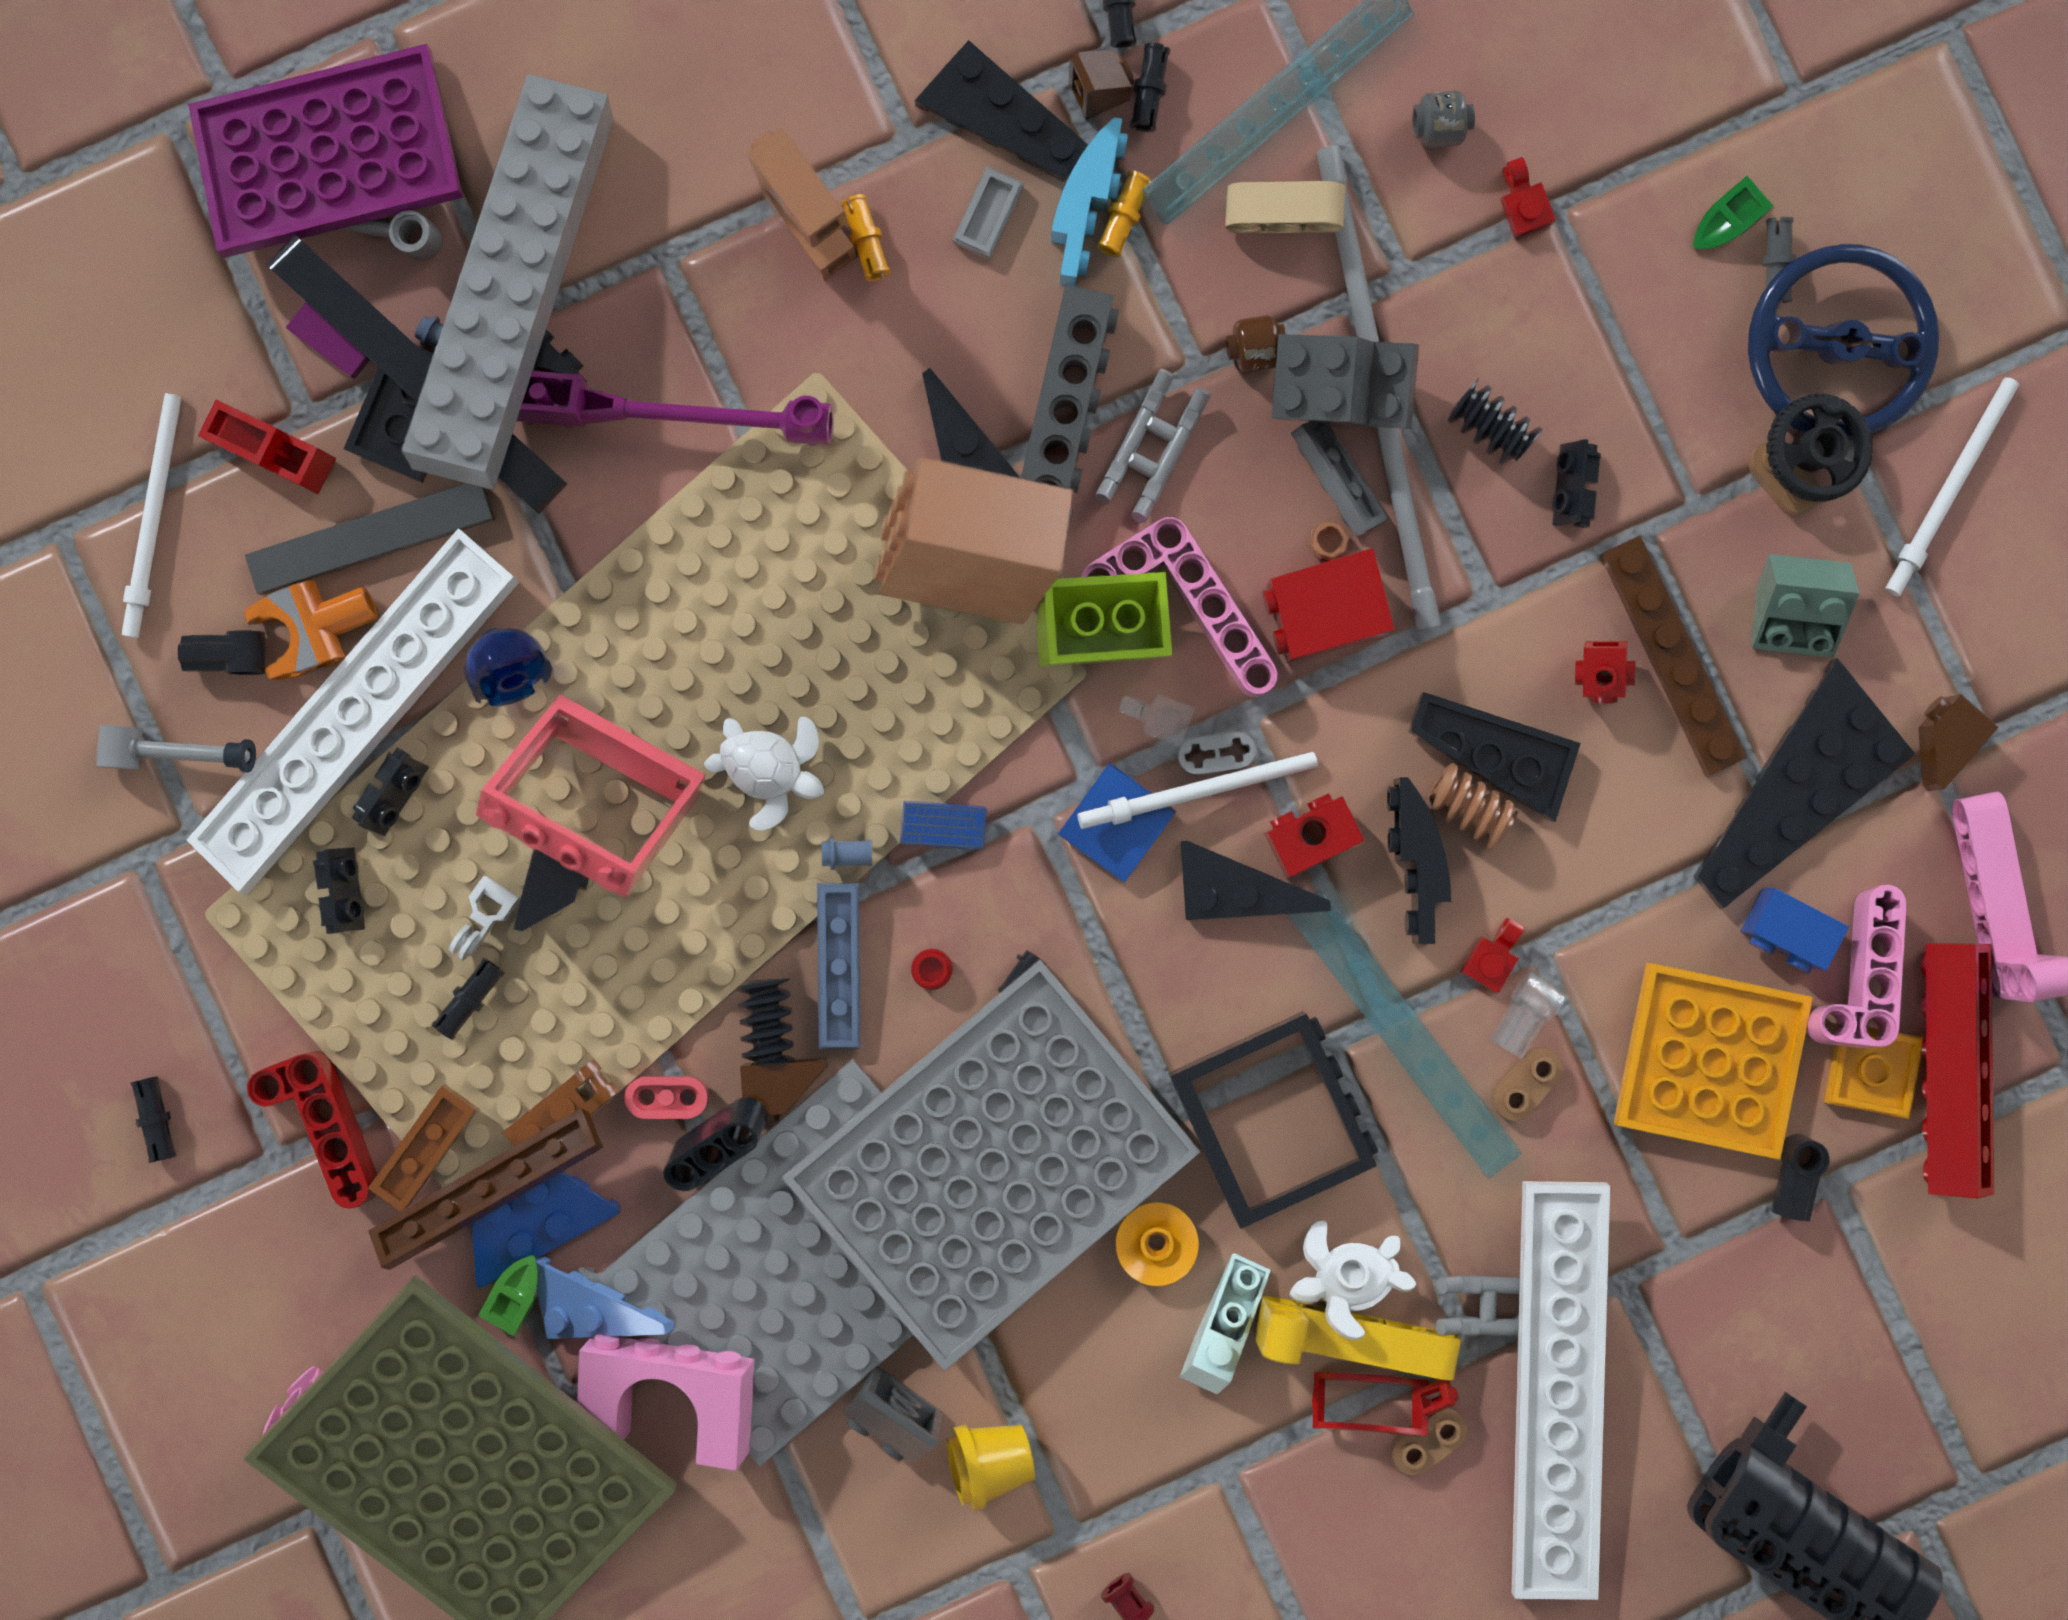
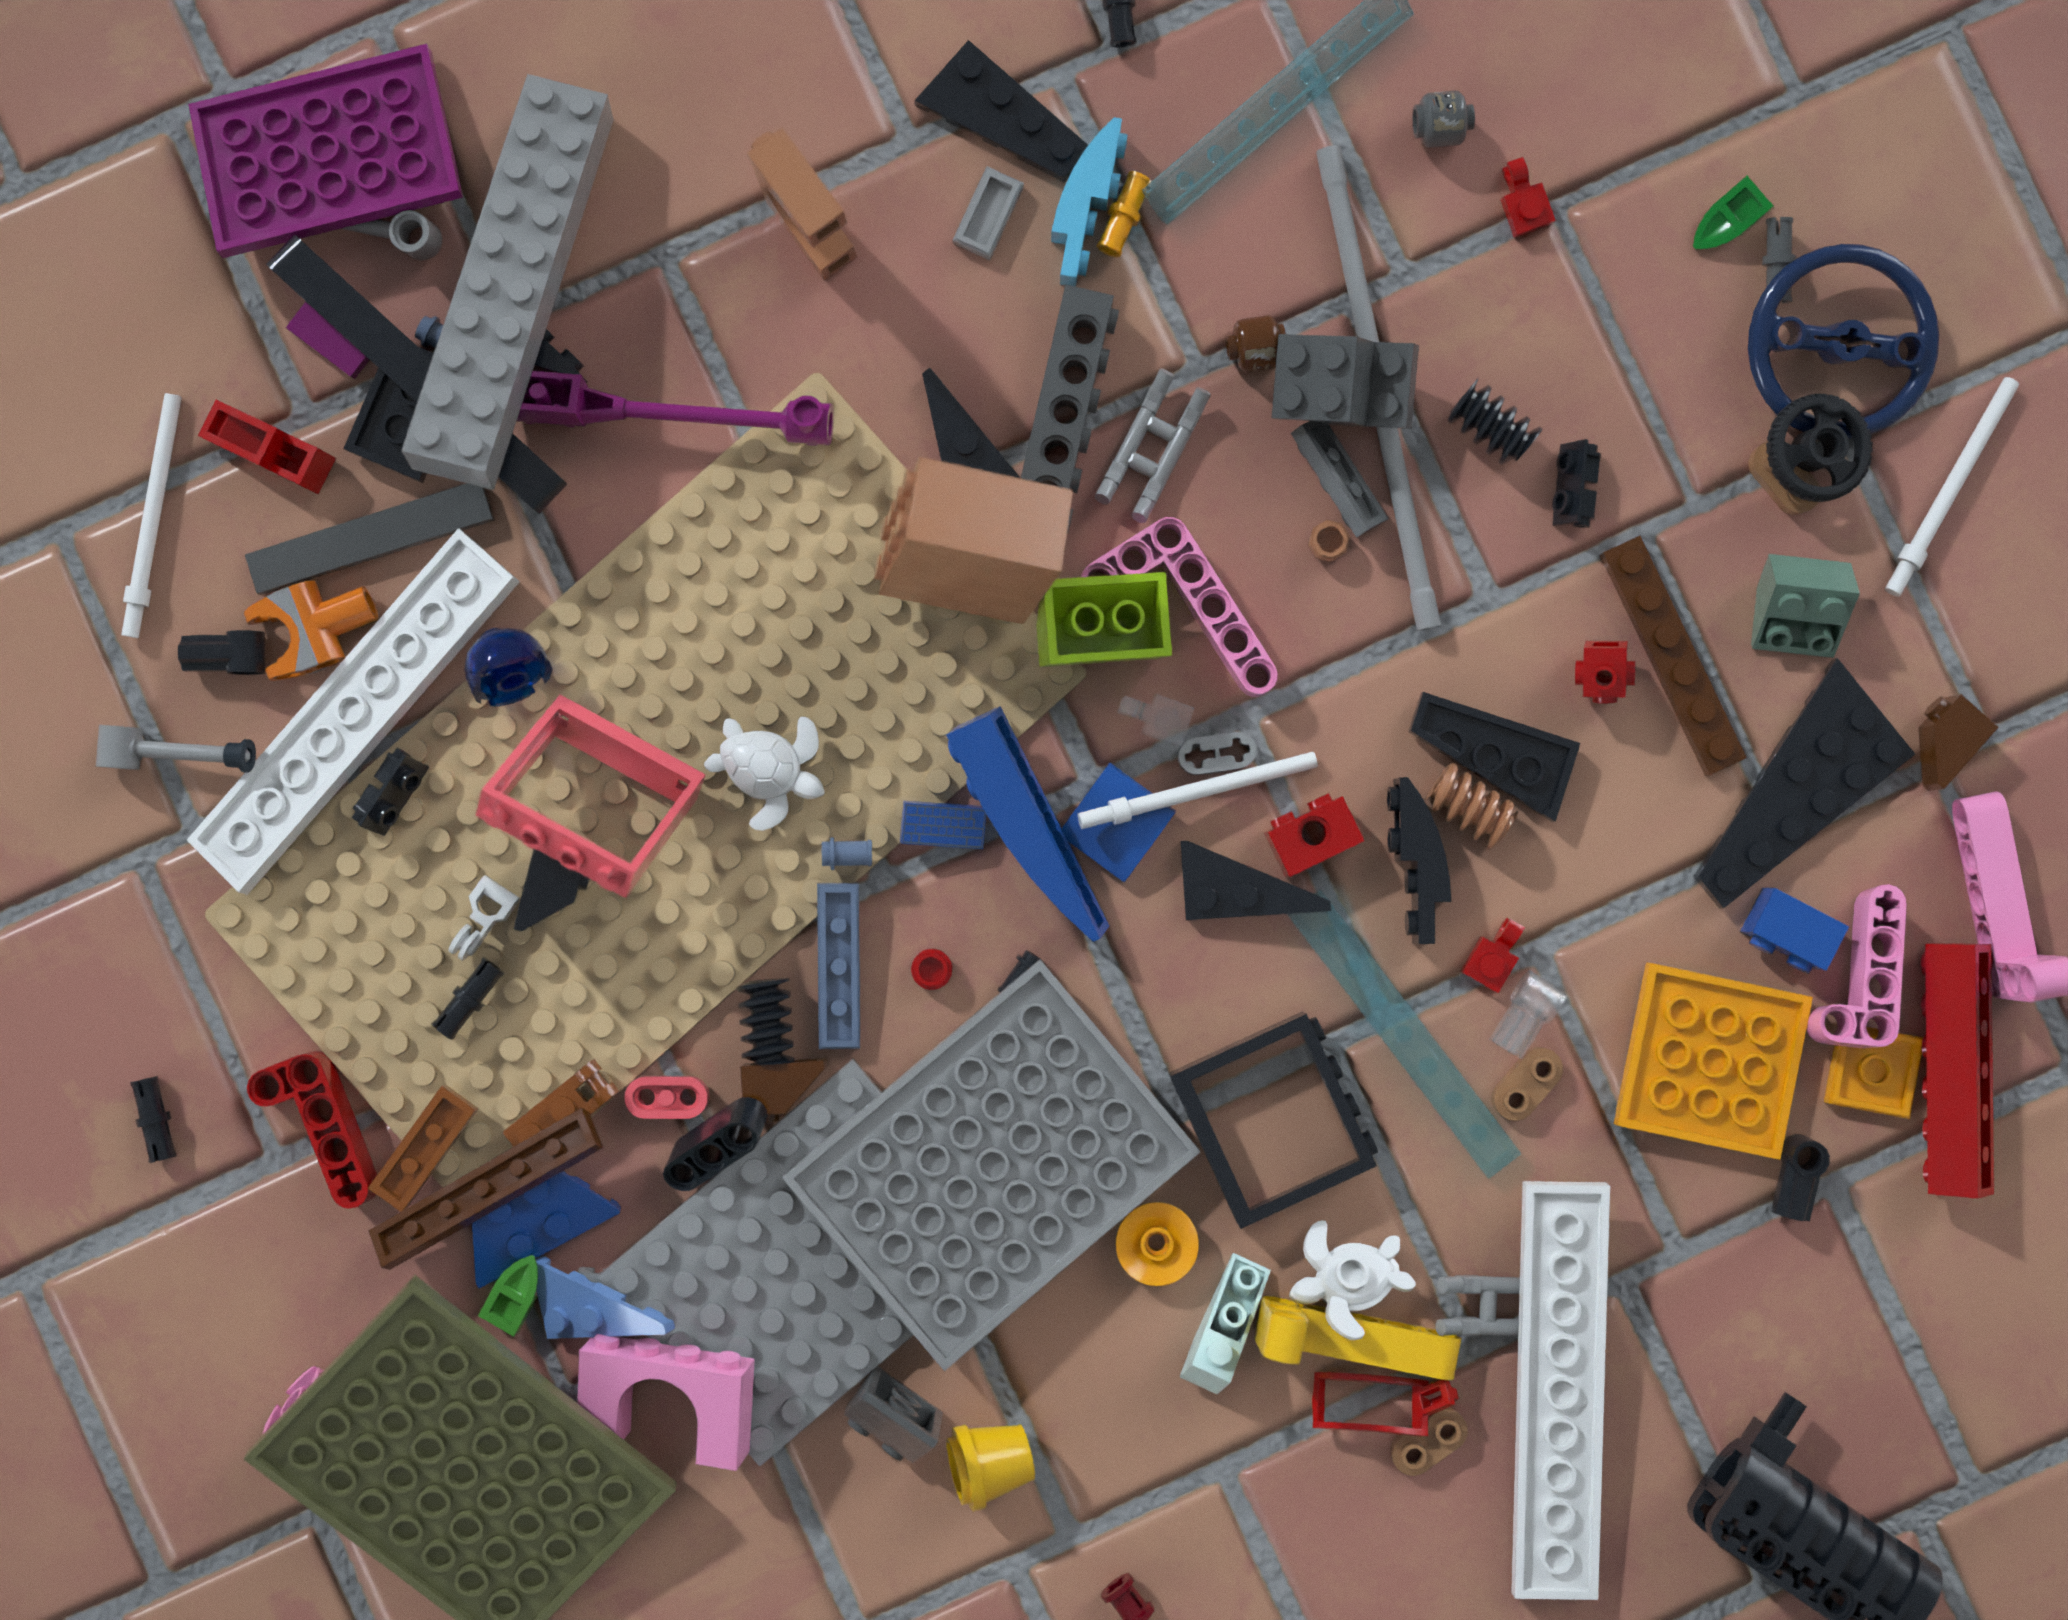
(343, 907): black hinge -> none
(865, 237): light orange pin -> none
(1023, 817): none -> blue slope
(1099, 81): reddish brown slope -> none
(1150, 87): black pin -> none
(1285, 207): tan beam -> none
(1329, 606): red slope -> none

